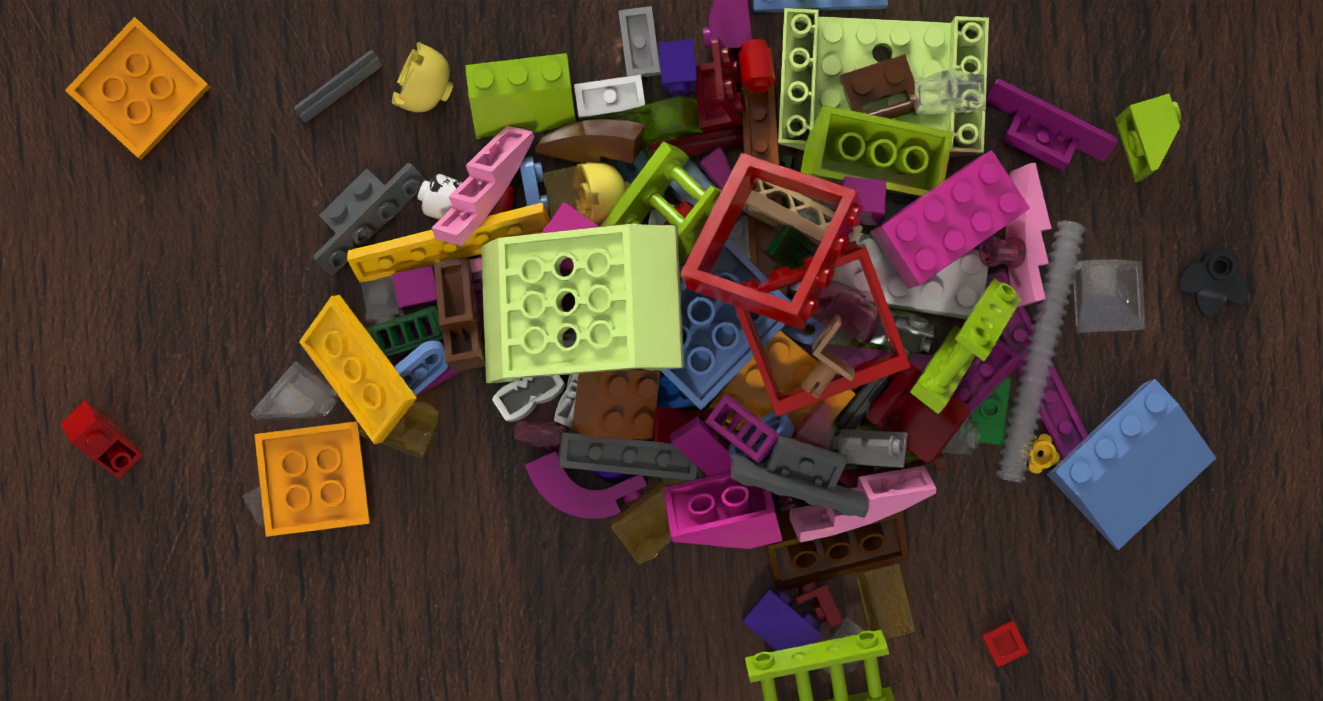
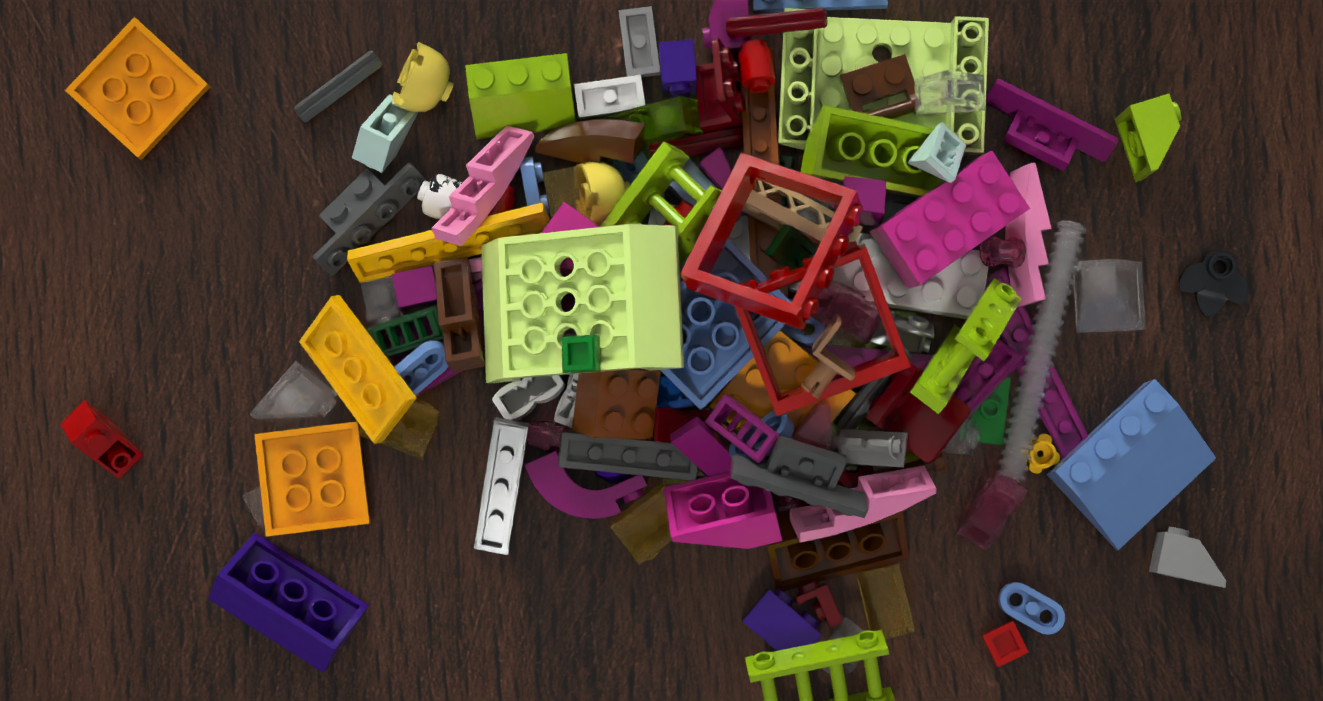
(287, 602): none -> dark purple slope
(383, 135): none -> light aqua slope
(501, 485): none -> tile
(581, 354): none -> green tile
(776, 23): none -> dark red axle
(940, 154): none -> light aqua slope
(990, 510): none -> clear pink brick
(1030, 607): none -> medium blue plate
(1184, 558): none -> light grey slope

